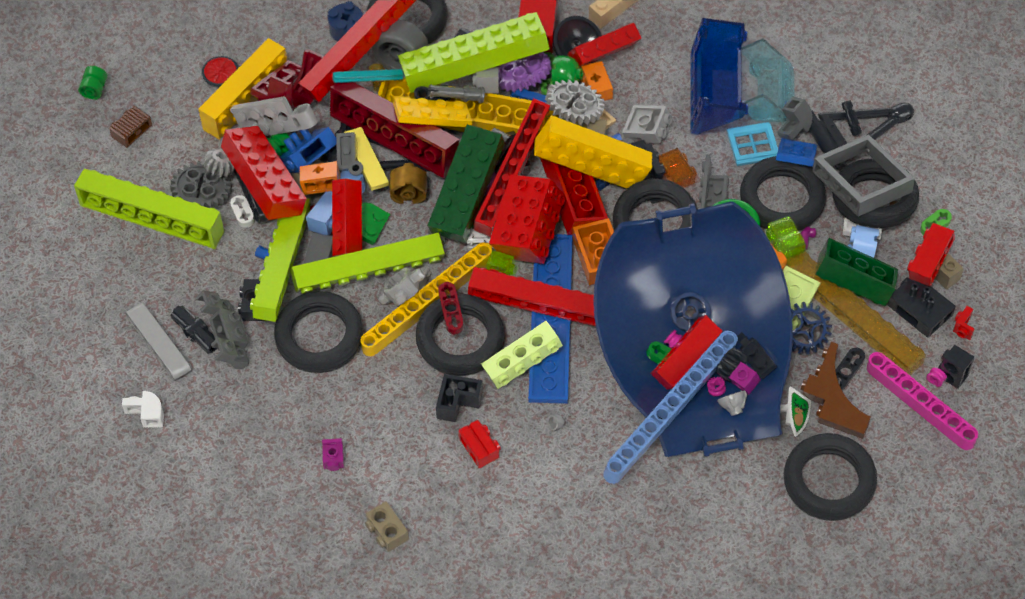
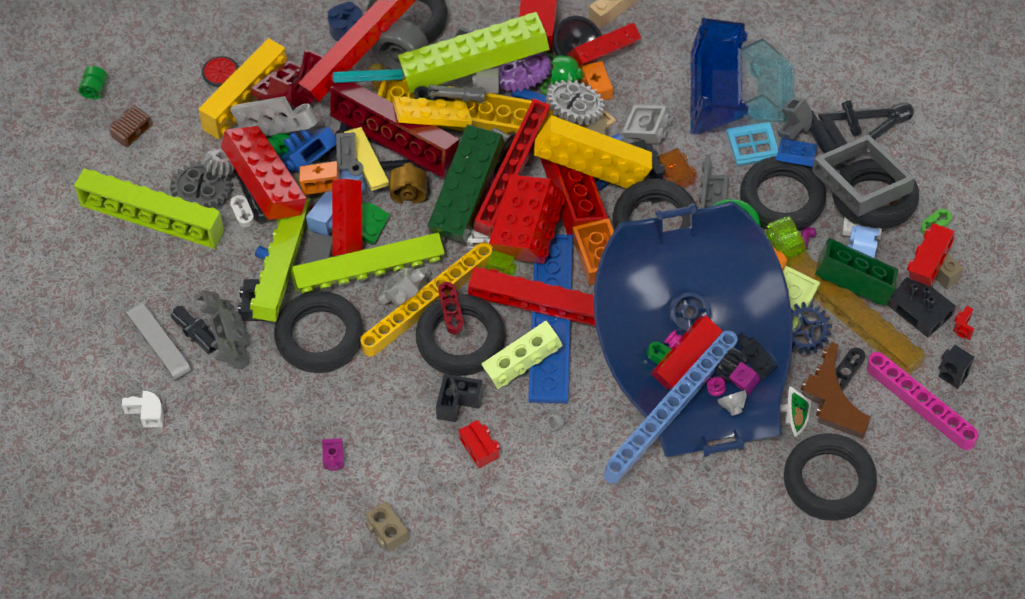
(936, 377): dark pink bush -> none

